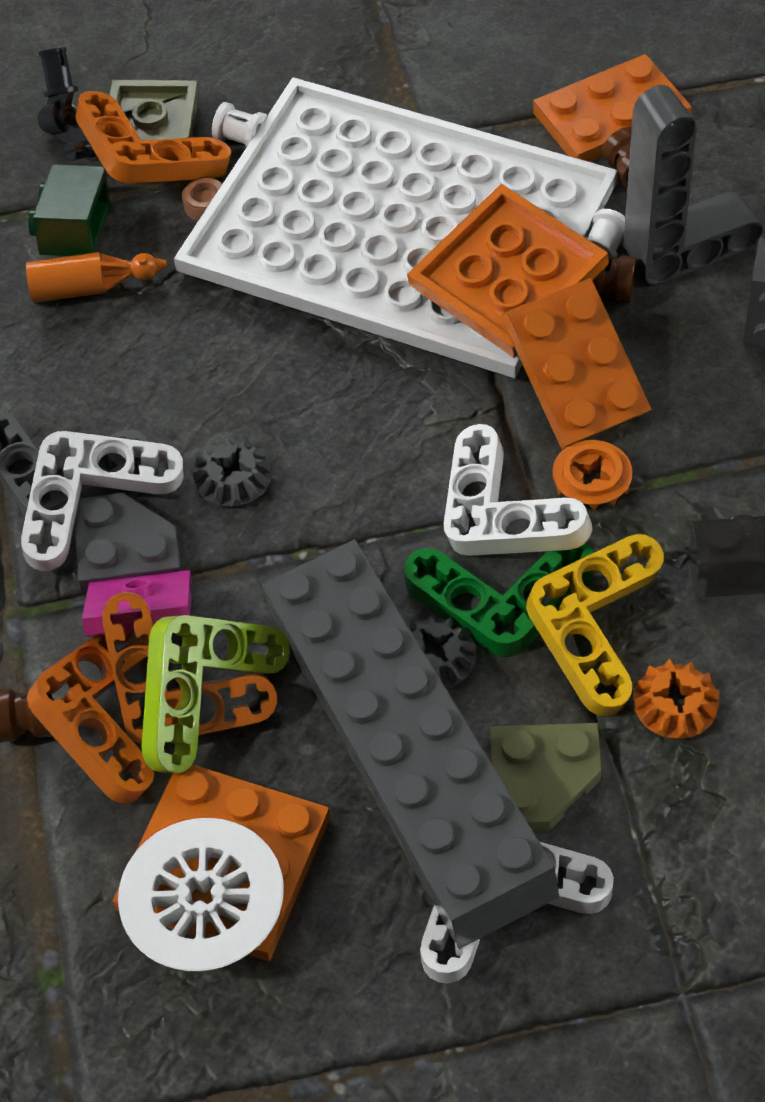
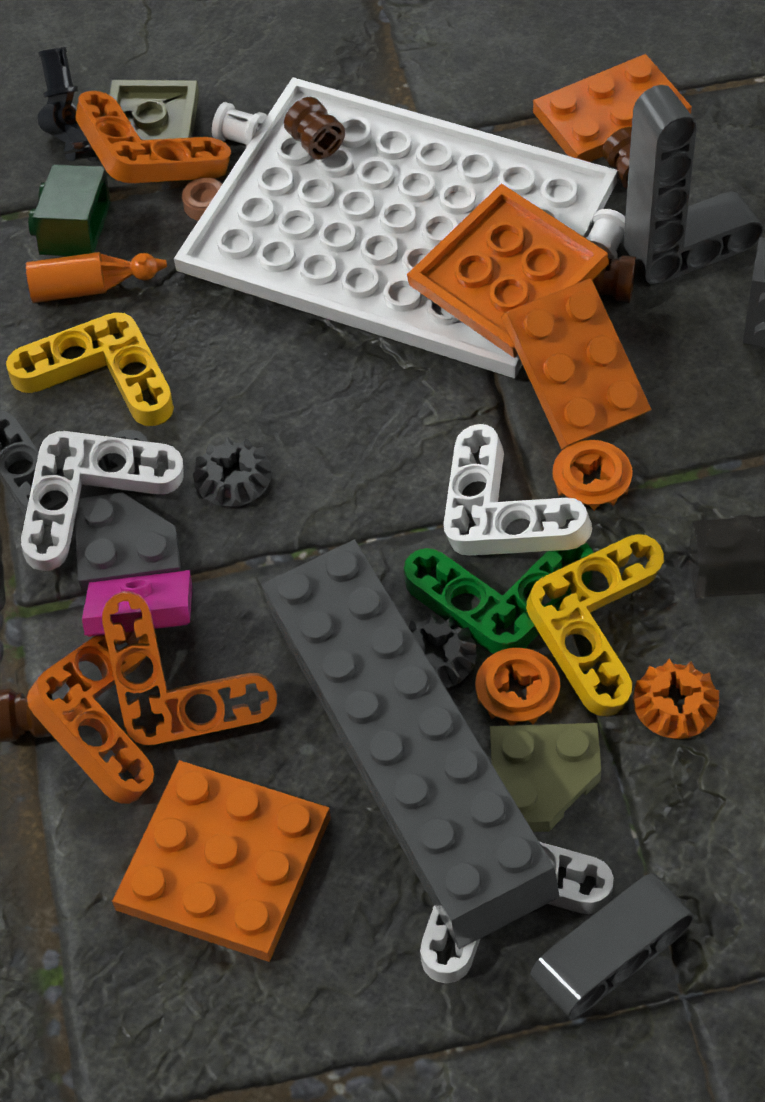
(110, 353): none -> yellow beam
(171, 849): white piece -> none
(194, 656): lime beam -> none
(314, 128): none -> reddish brown wheel
(528, 669): none -> orange gear
(611, 945): none -> dark grey beam

